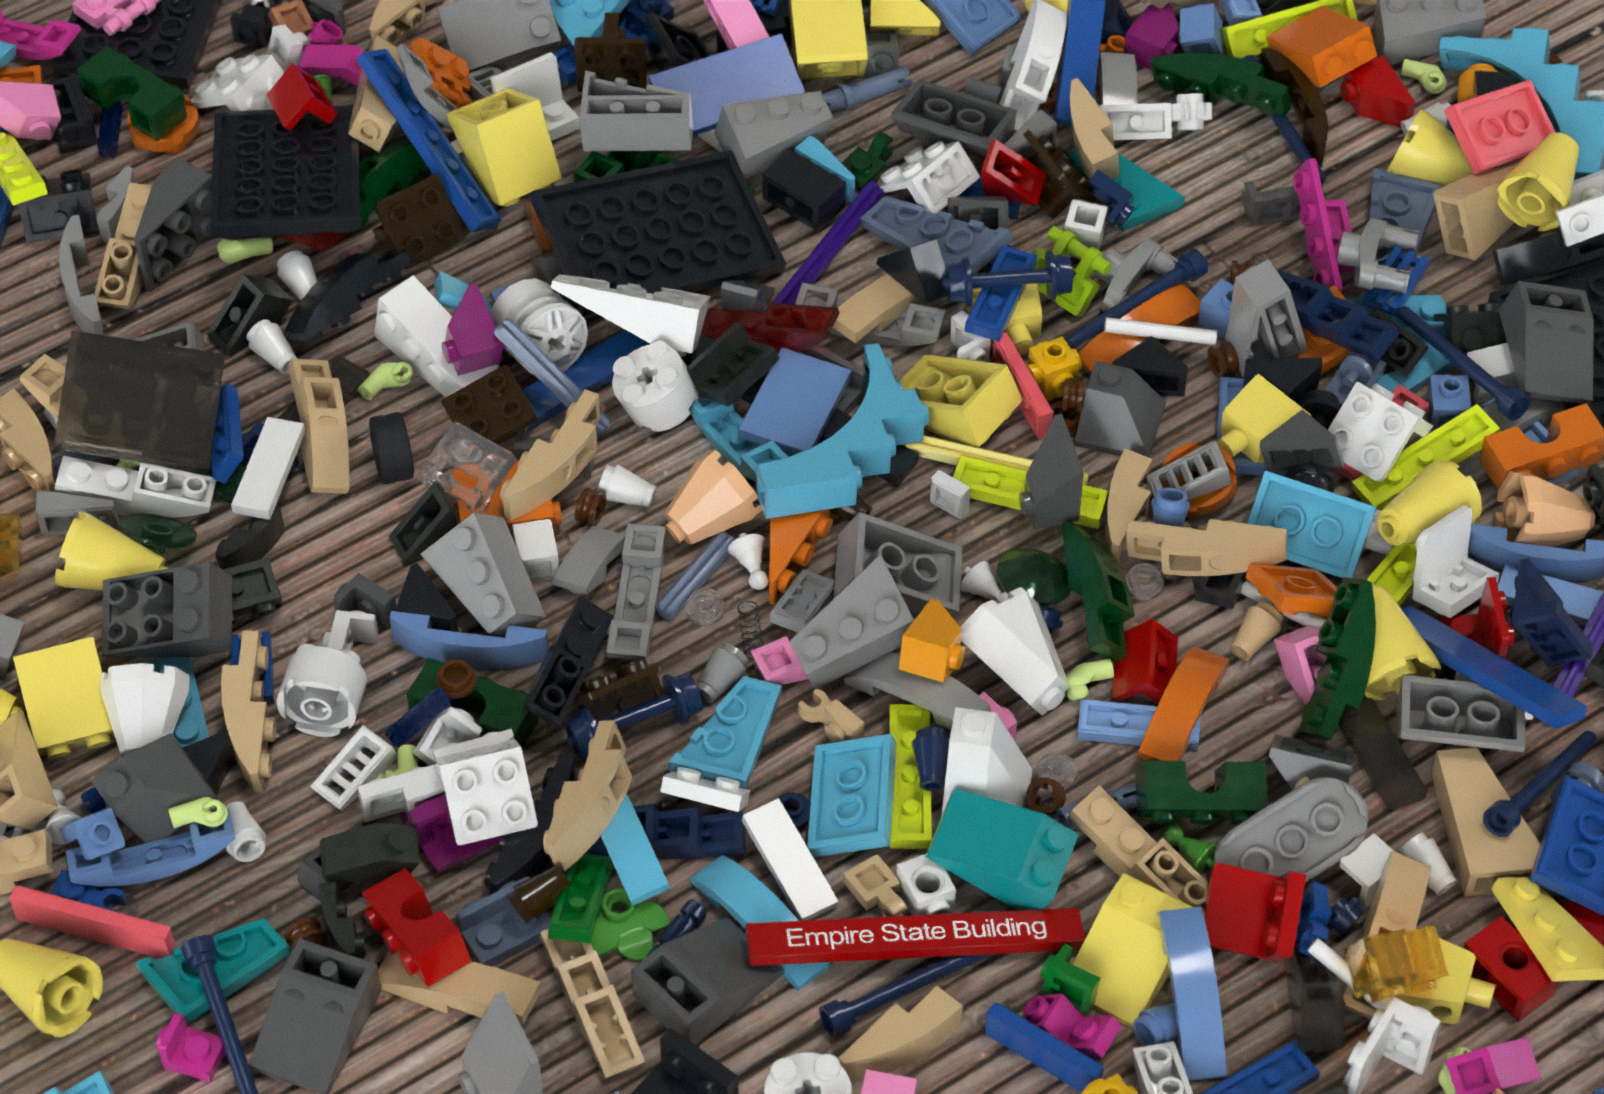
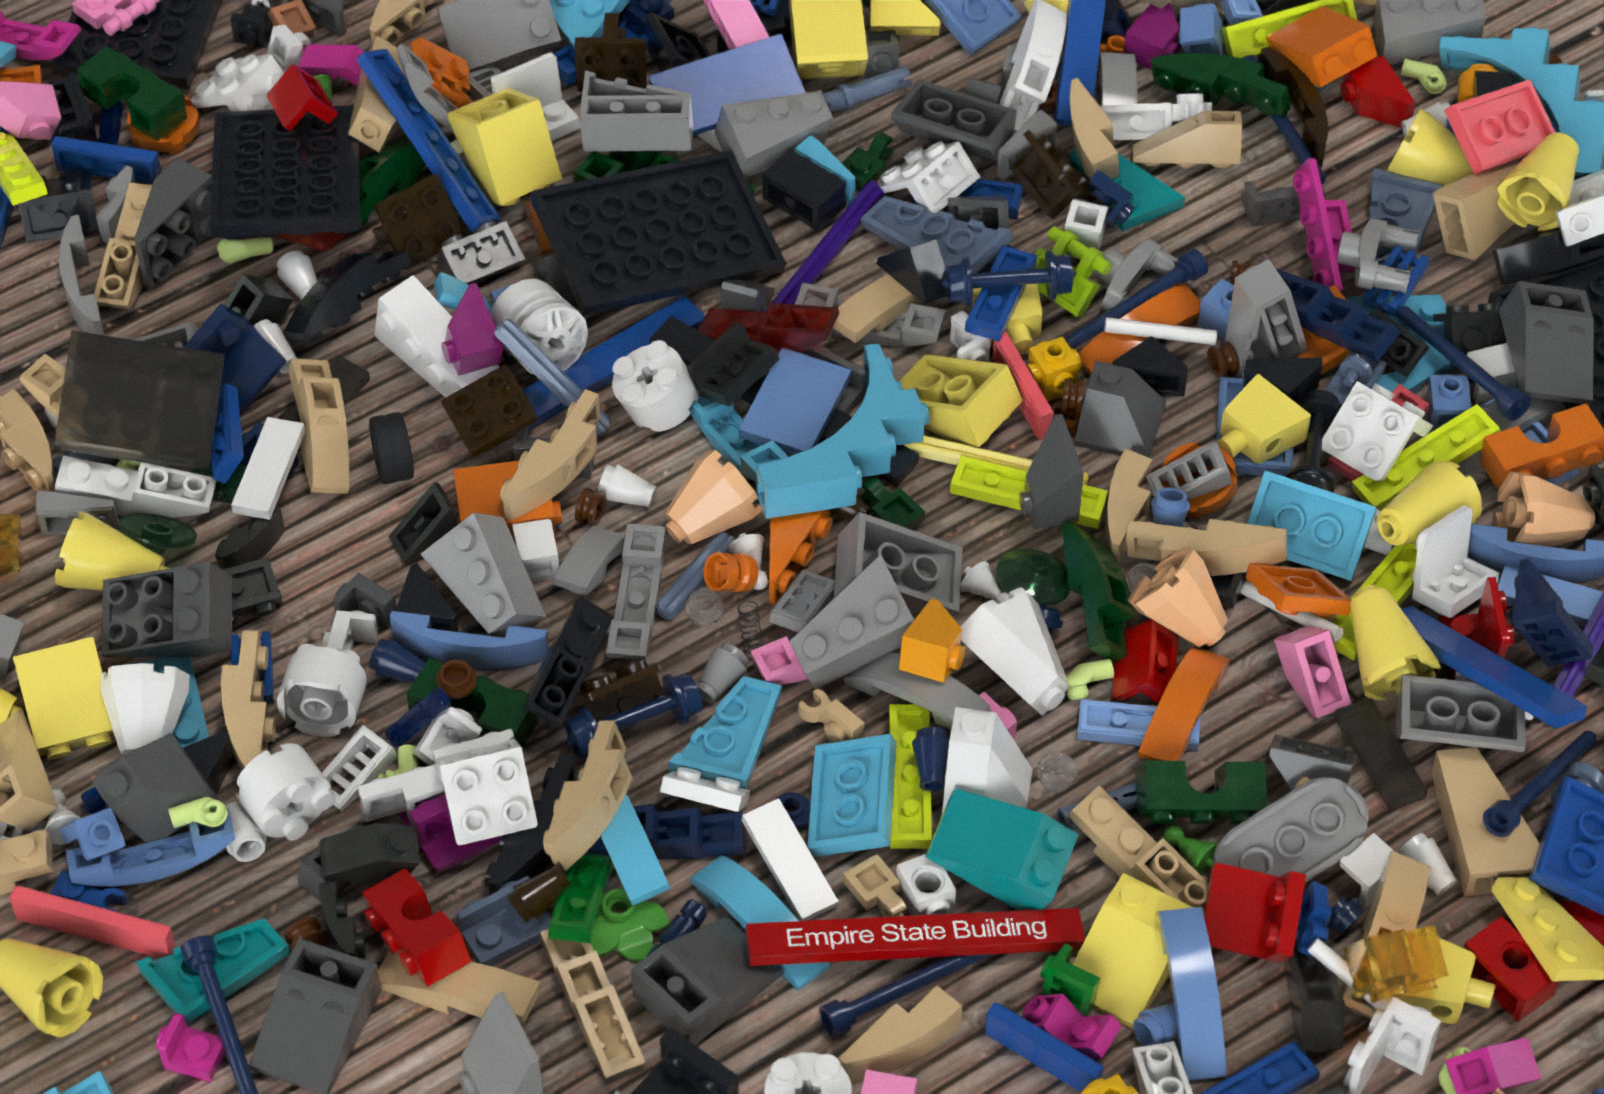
(105, 159): none -> blue tile
(248, 358): none -> dark blue bracket
(284, 792): none -> white brick
(325, 33): dark pink plate -> none
(386, 376): yellowish green arm -> none
(395, 661): none -> dark blue cone
(472, 456): clear plate -> none
(481, 254): none -> flat silver bracket
(664, 315): white wedge -> none
(730, 572): none -> orange wheel
(892, 507): none -> dark green plate
(950, 494): white tile -> none
(1011, 175): red slope -> none
(1034, 799): reddish brown bush -> none
(1182, 599): none -> light nougat cone
(1202, 139): none -> tan slope
(1258, 628): tan cone -> none
(1300, 443): dark grey slope -> none
(1349, 647): dark green slope -> none

